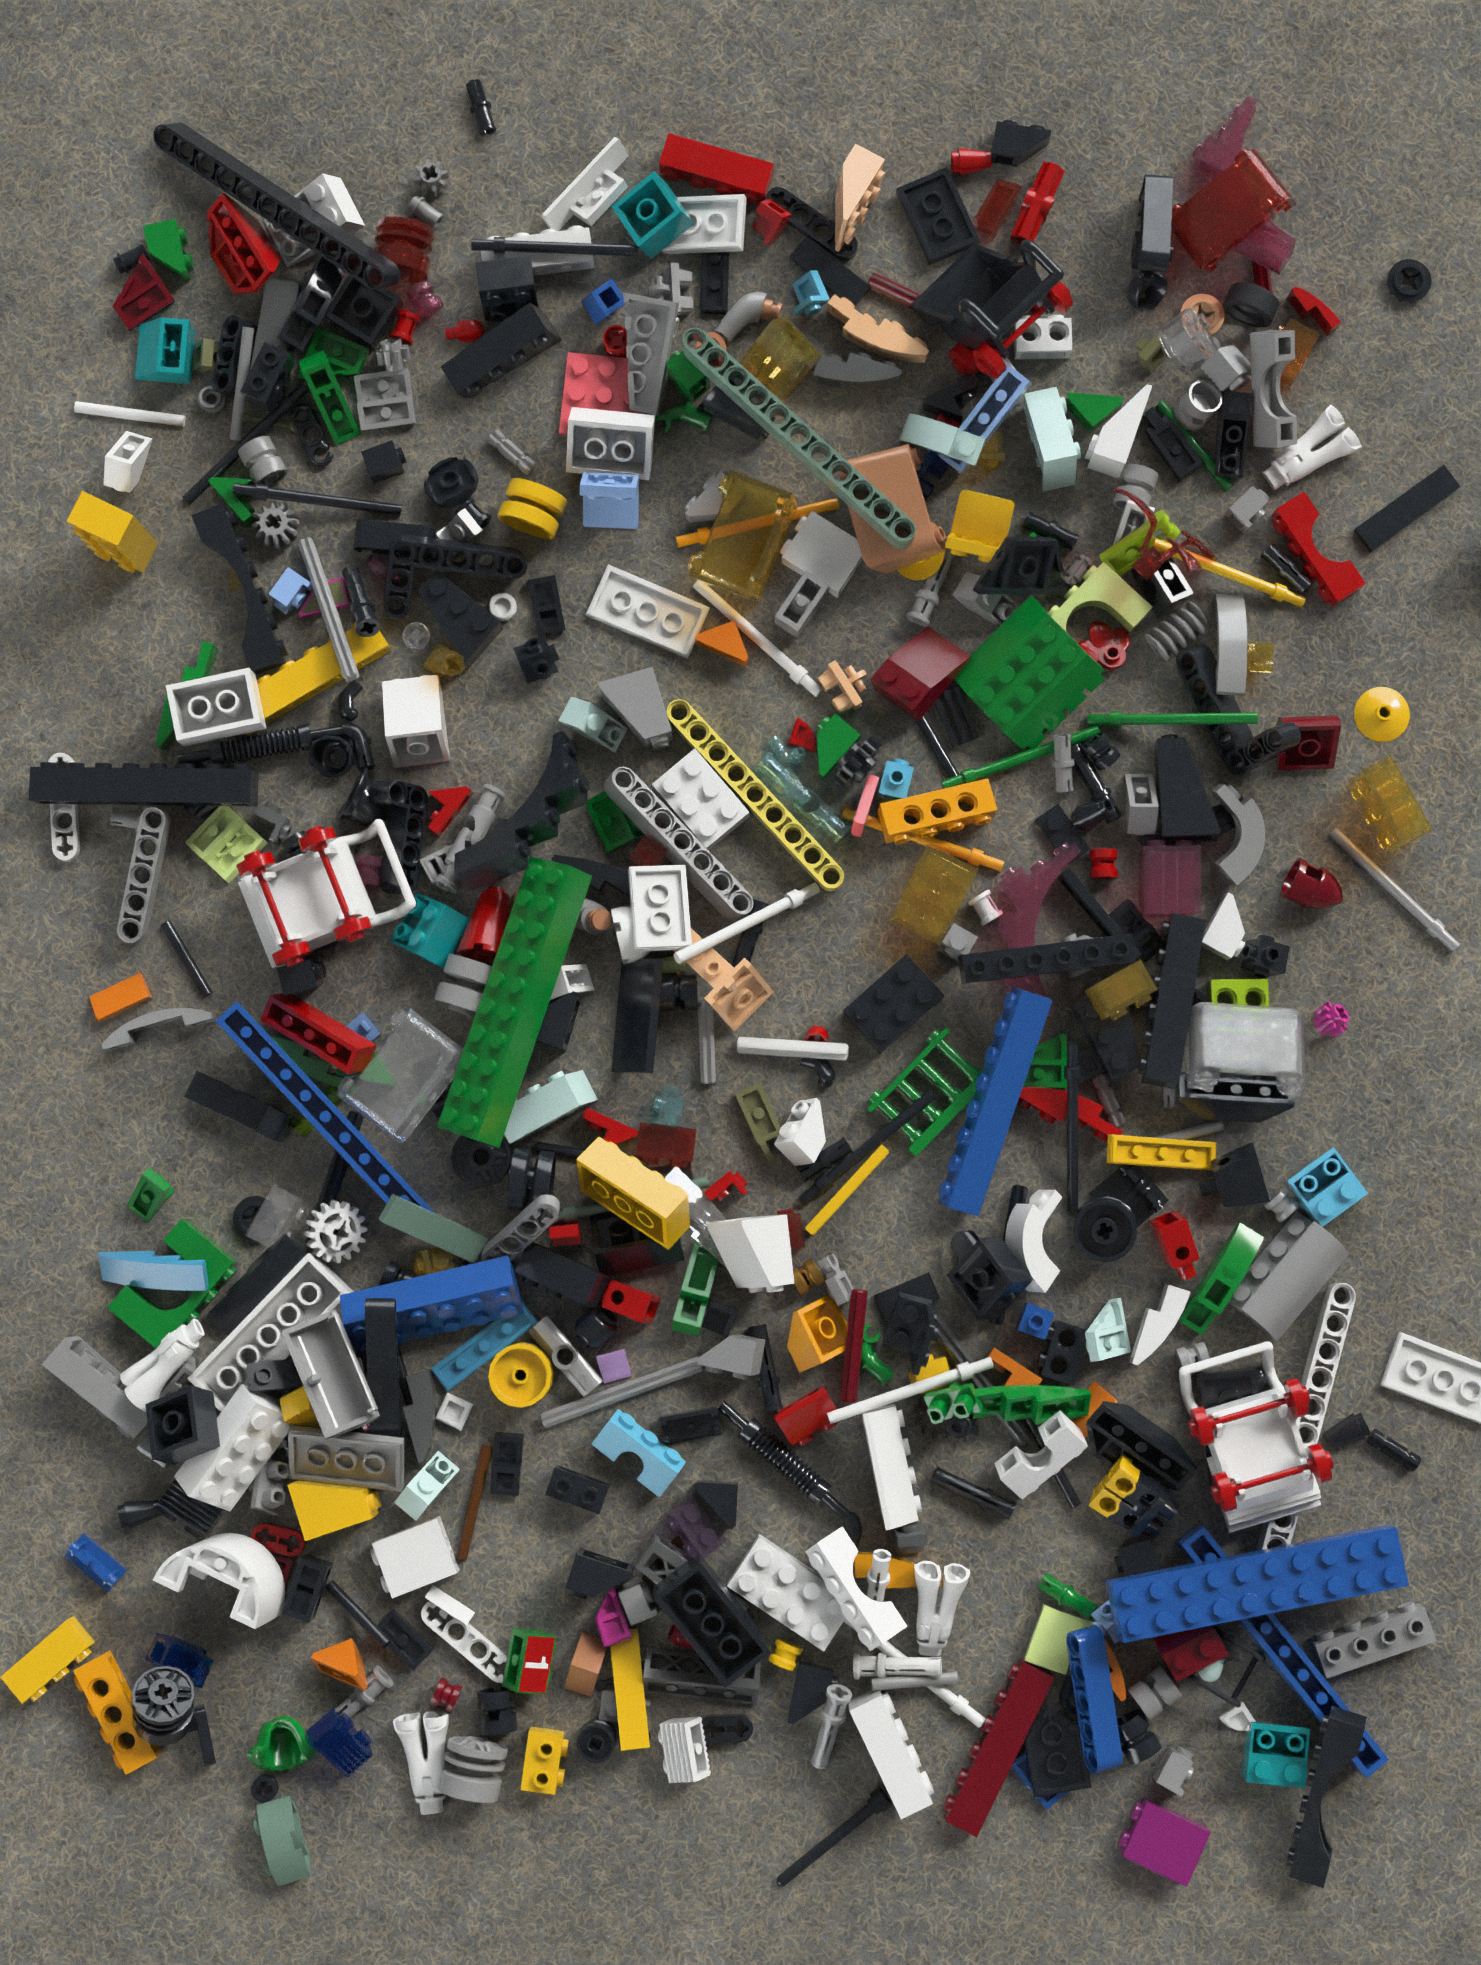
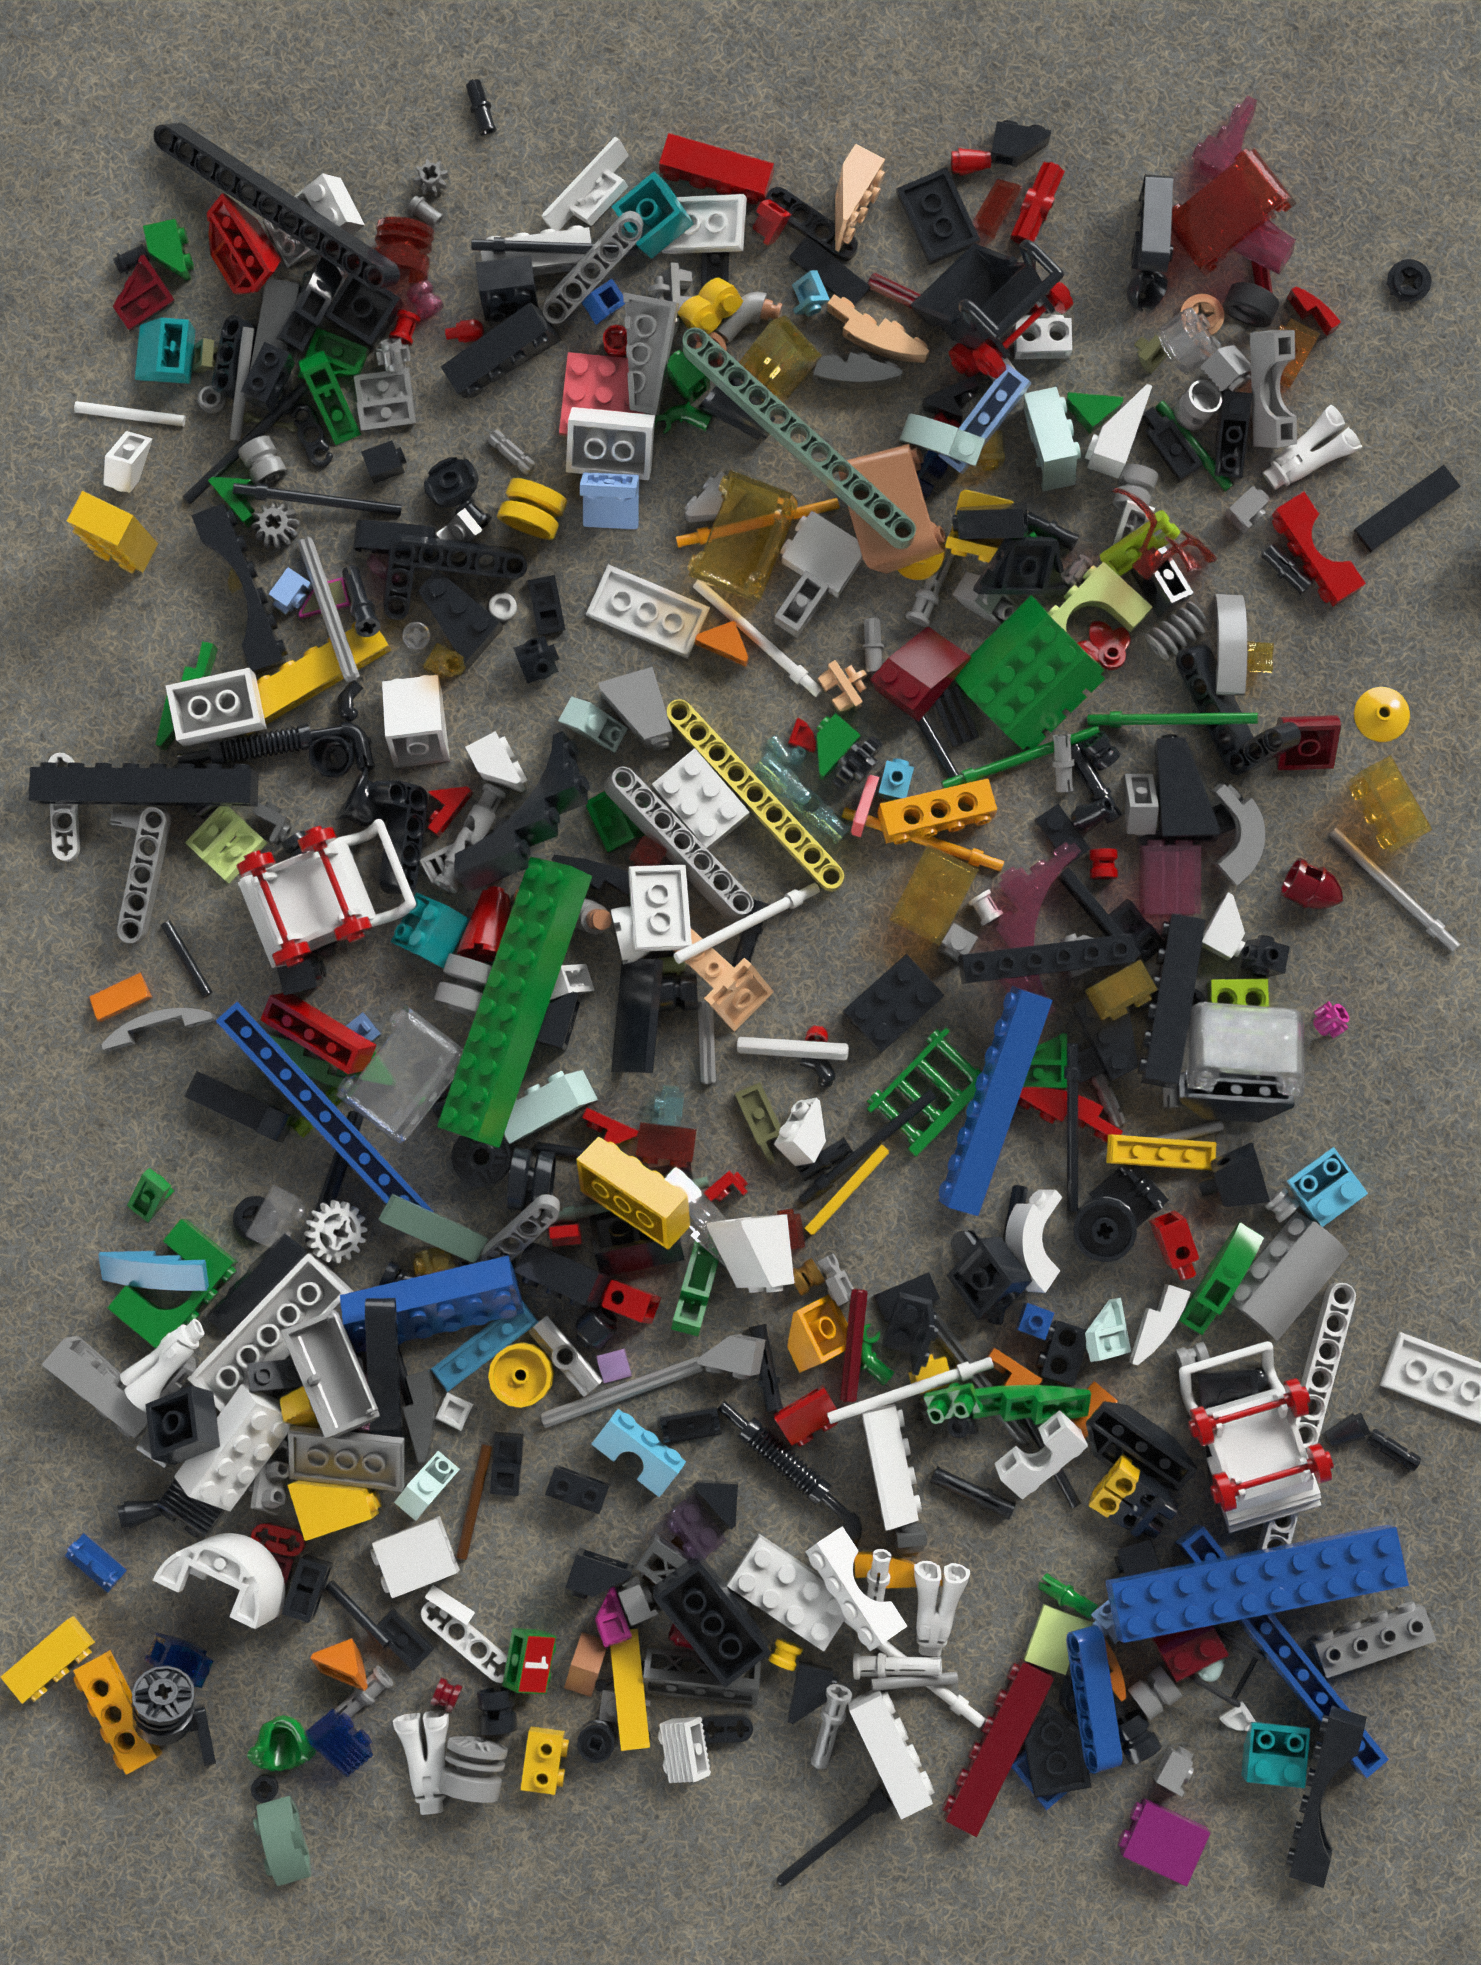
(369, 869): clear pink wheel -> none
(493, 762): none -> white slope
(597, 255): none -> light grey beam
(712, 304): none -> yellow brick
(719, 1318): black panel -> none
(872, 645): none -> light grey axle
(991, 521): none -> black slope
(1275, 591): yellow bar -> none

